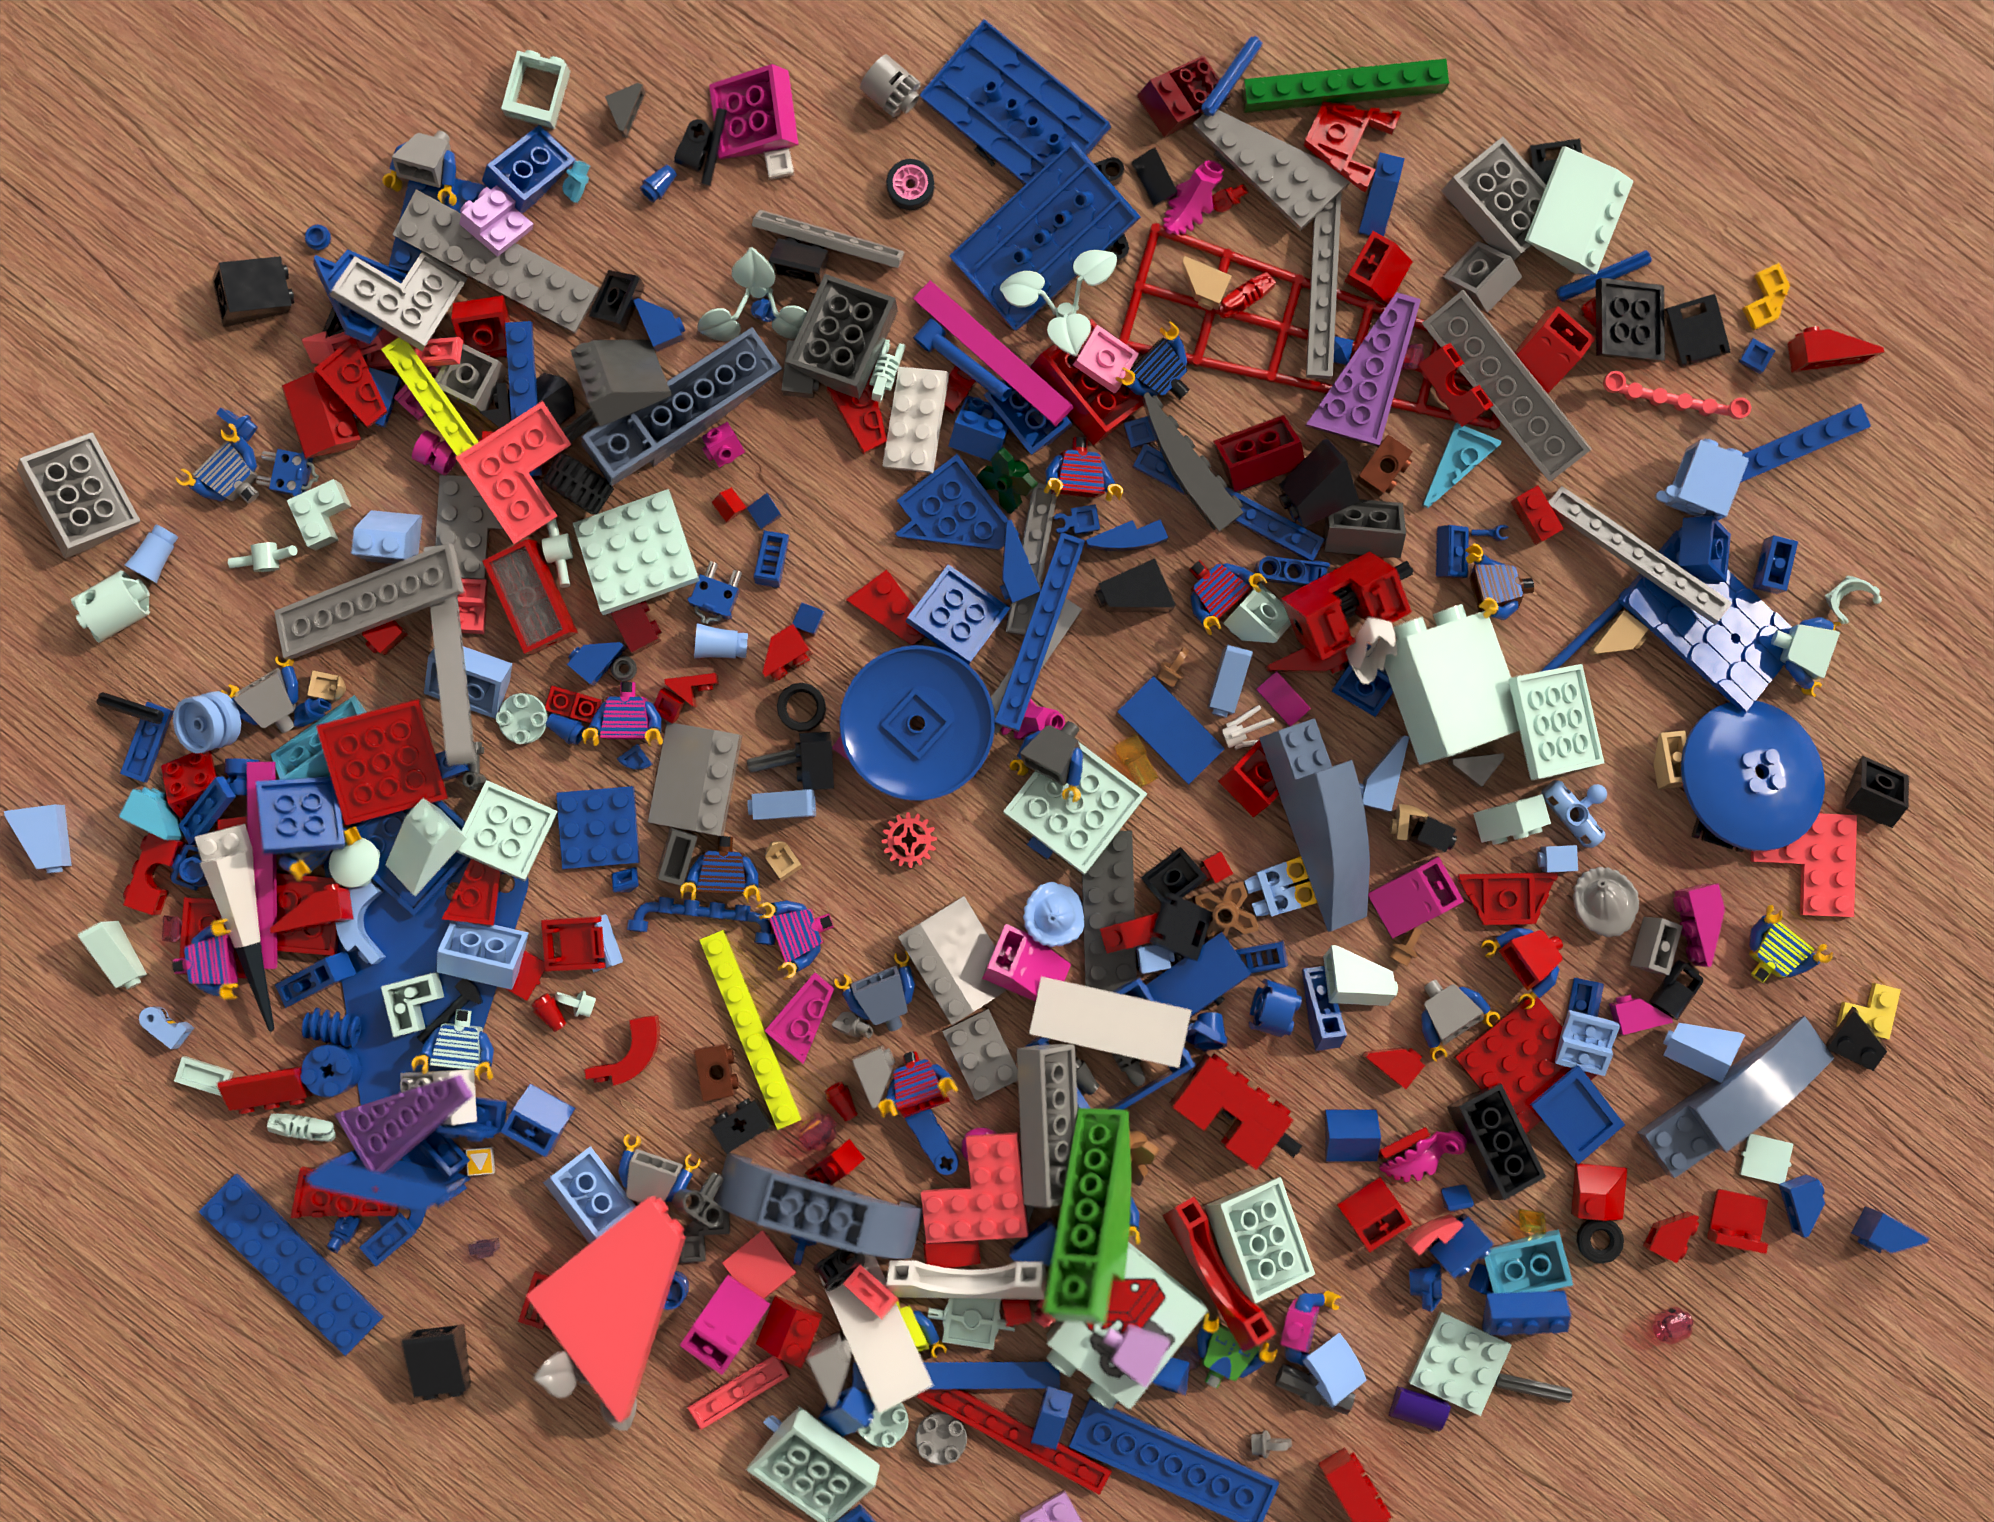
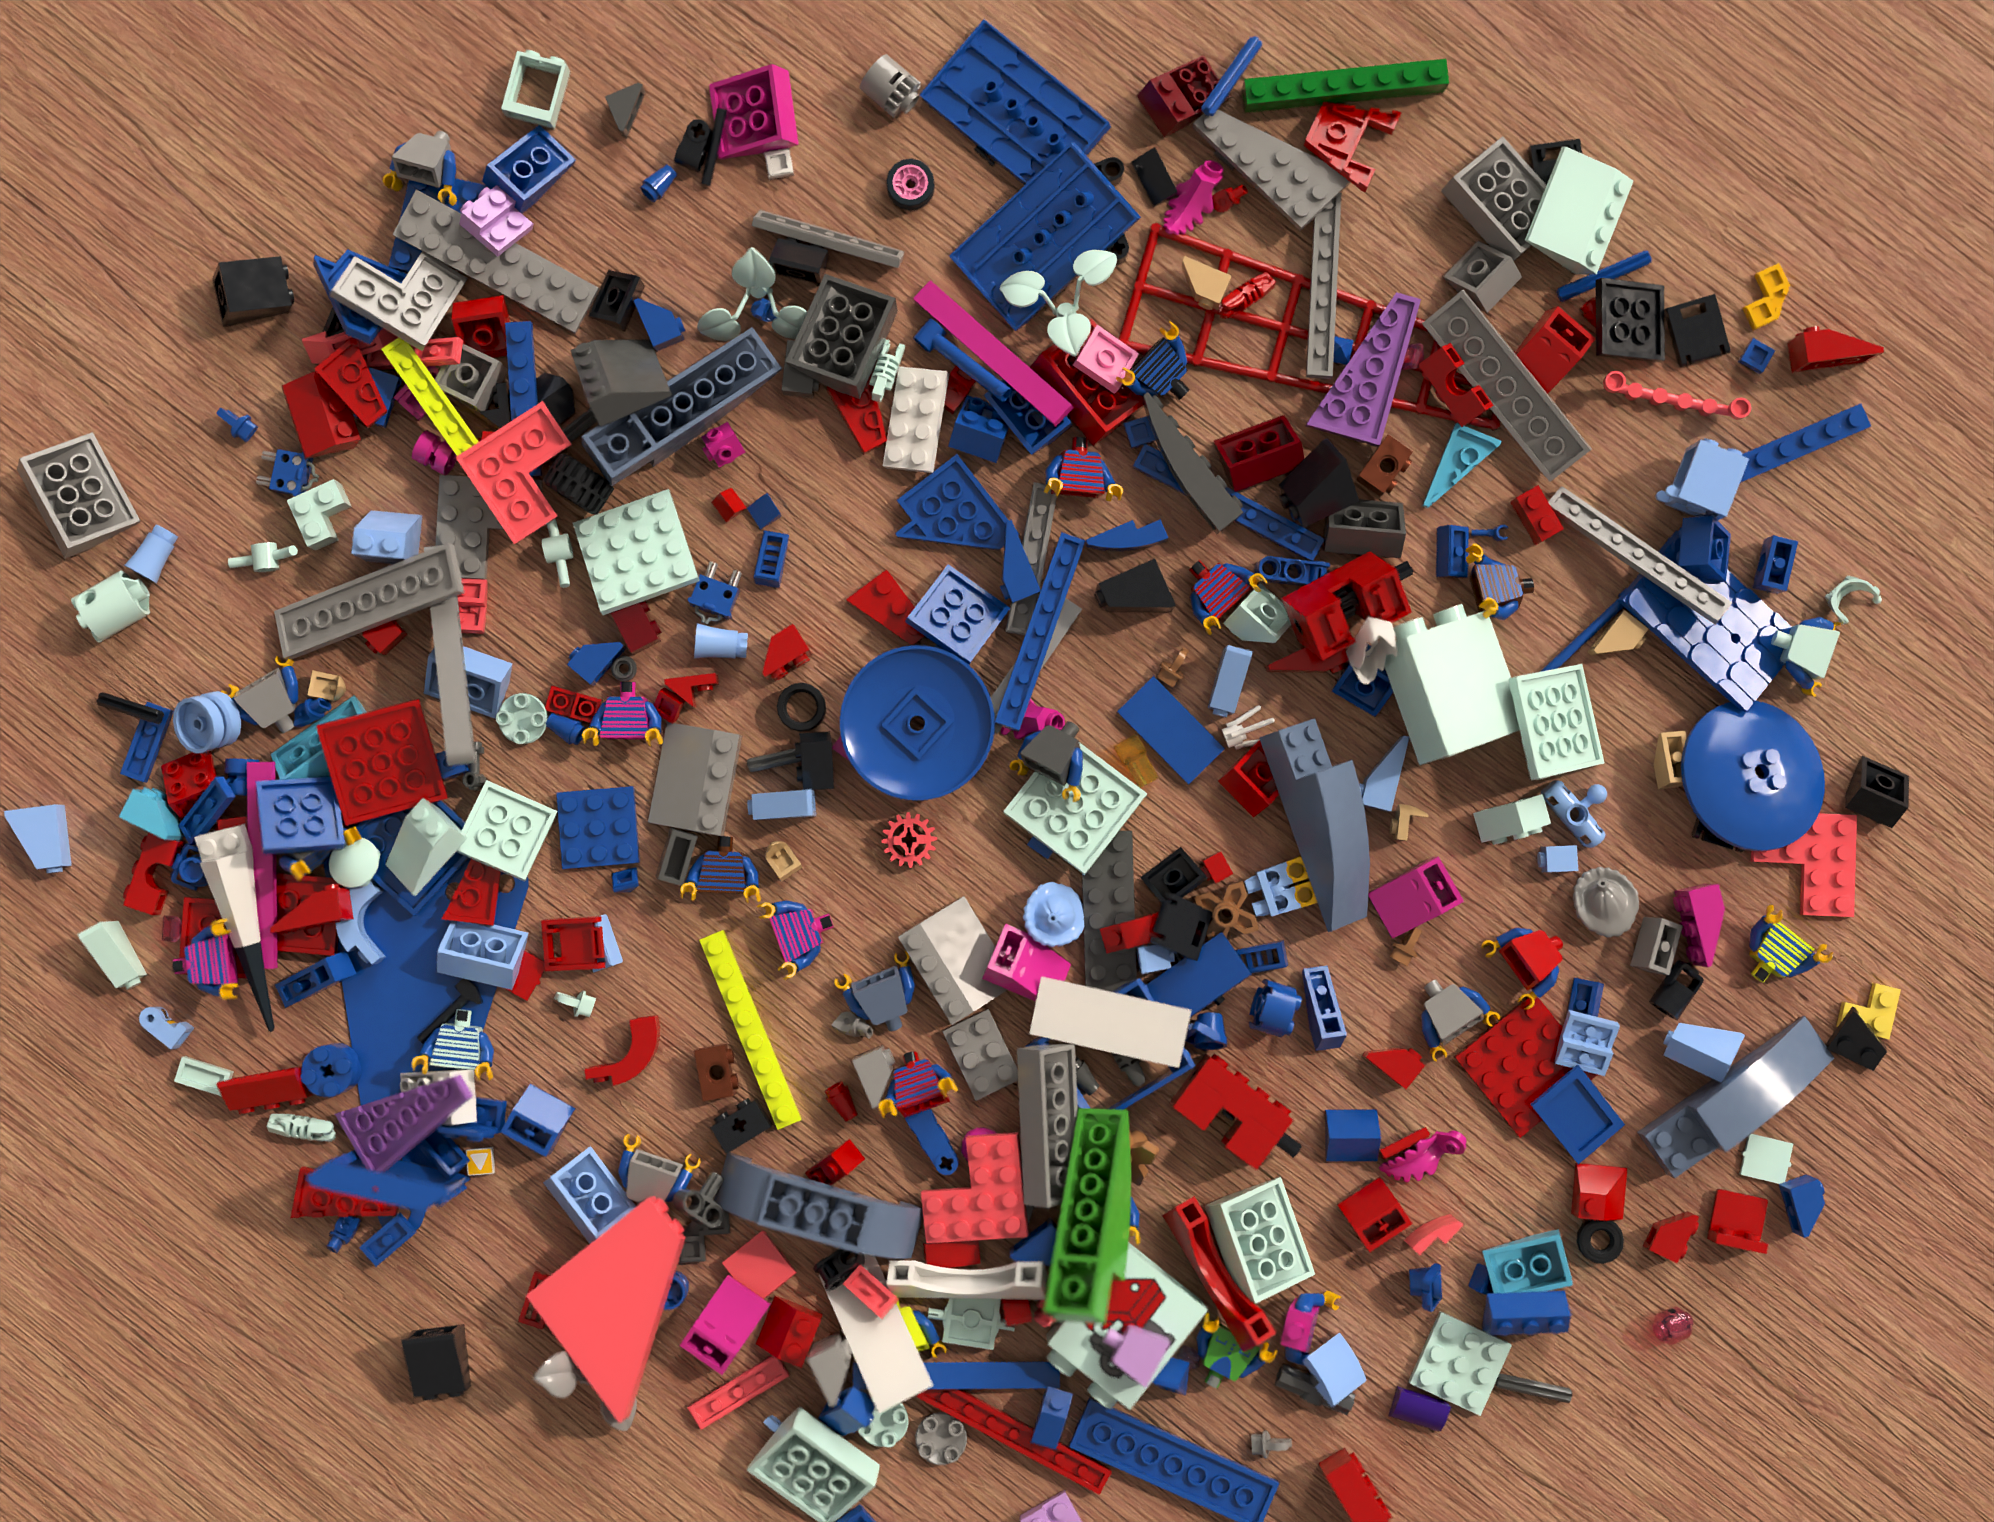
(226, 472): torso -> none
(291, 1264): blue plate -> none
(318, 237): blue plate -> none
(331, 1029): blue piece -> none
(404, 1001): light aqua brick -> none
(484, 1248): plate -> none
(530, 596): brick -> none
(549, 1012): red cone -> none
(575, 182): medium azure piece -> none
(635, 758): blue tile -> none
(692, 908): blue bar -> none
(800, 1018): dark pink wing -> none
(802, 1243): blue piece -> none
(808, 618): blue slope -> none
(817, 1131): clear pink head -> none
(1009, 478): dark green plant -> none
(1082, 519): blue plate -> none
(1283, 698): dark pink slope -> none
(1357, 980): light aqua slope -> none
(1379, 268): red slope -> none
(1381, 194): blue slope -> none
(1433, 835): black piece -> none
(1456, 1198): blue slope -> none
(1462, 1249): blue slope -> none
(1477, 768): flat silver slope -> none
(1496, 1142): black slope -> none
(1508, 896): red wing -> none
(1532, 1221): clear yellow slope -> none
(1636, 1015): dark pink slope -> none
(1883, 1232): blue slope -> none

